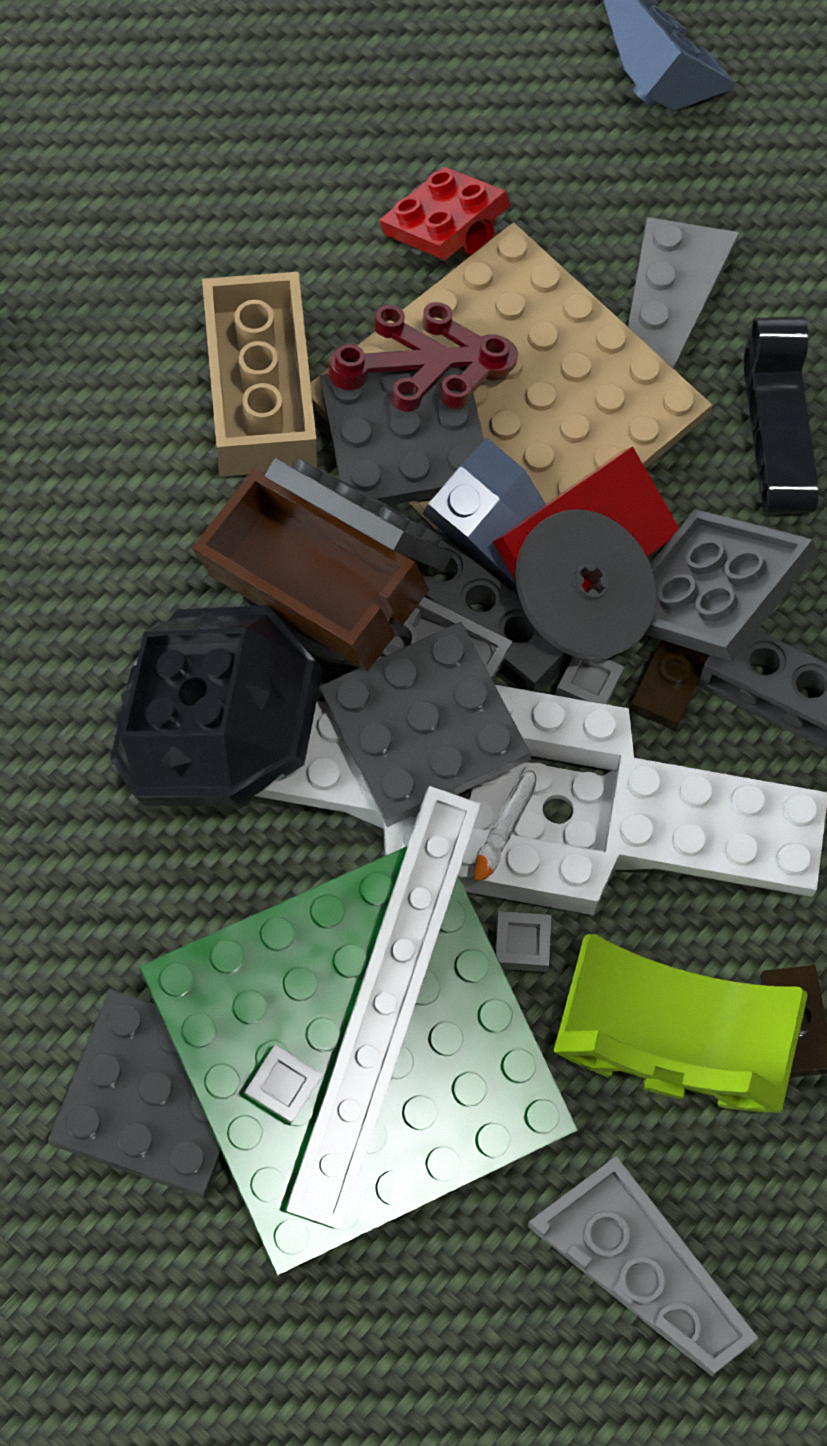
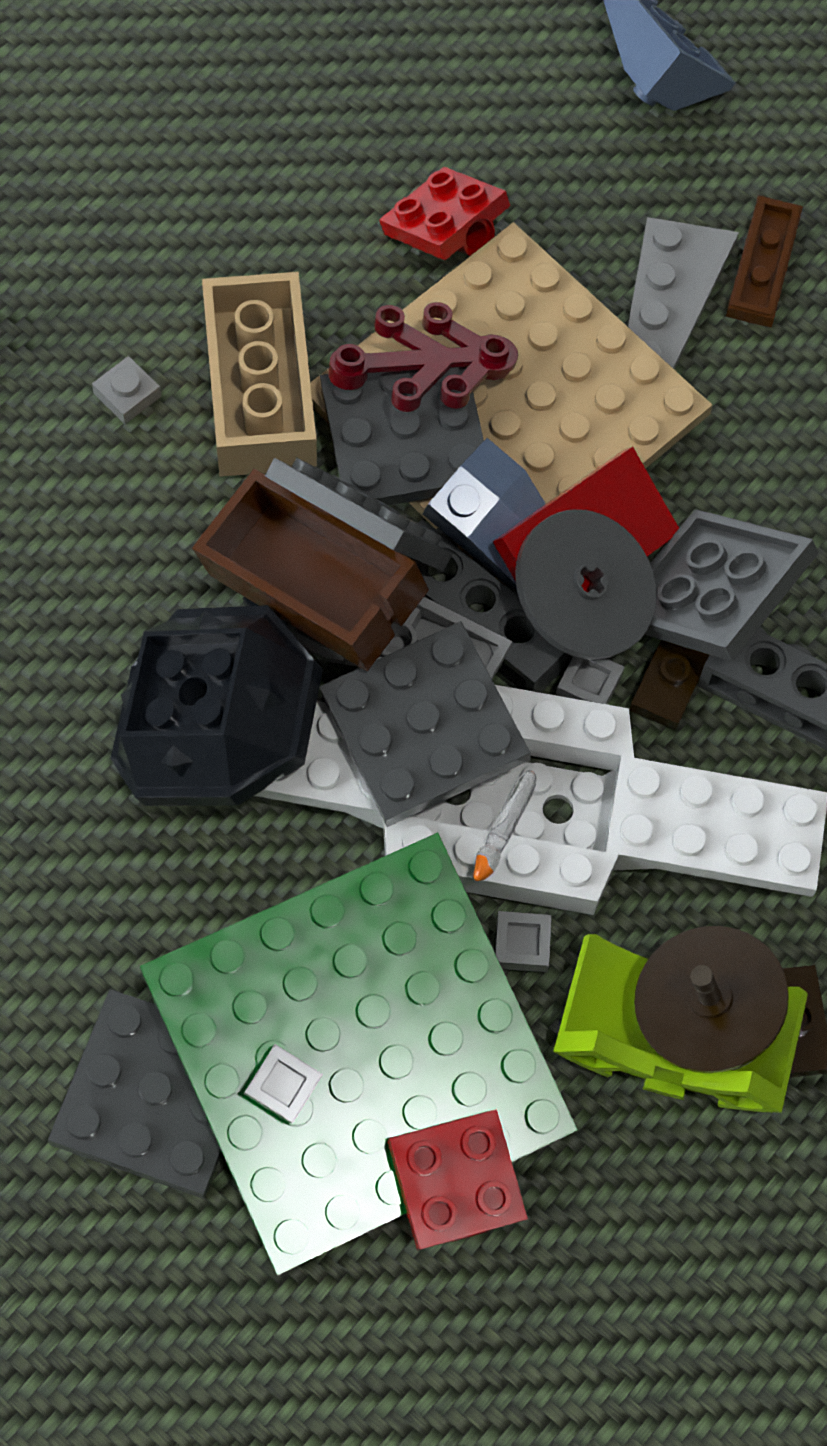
(126, 390): none -> light grey plate
(383, 1009): white plate -> none
(457, 1180): none -> red plate
(638, 1258): light grey wing -> none
(711, 999): none -> dark brown piece
(764, 261): none -> reddish brown tile
(780, 414): black beam -> none

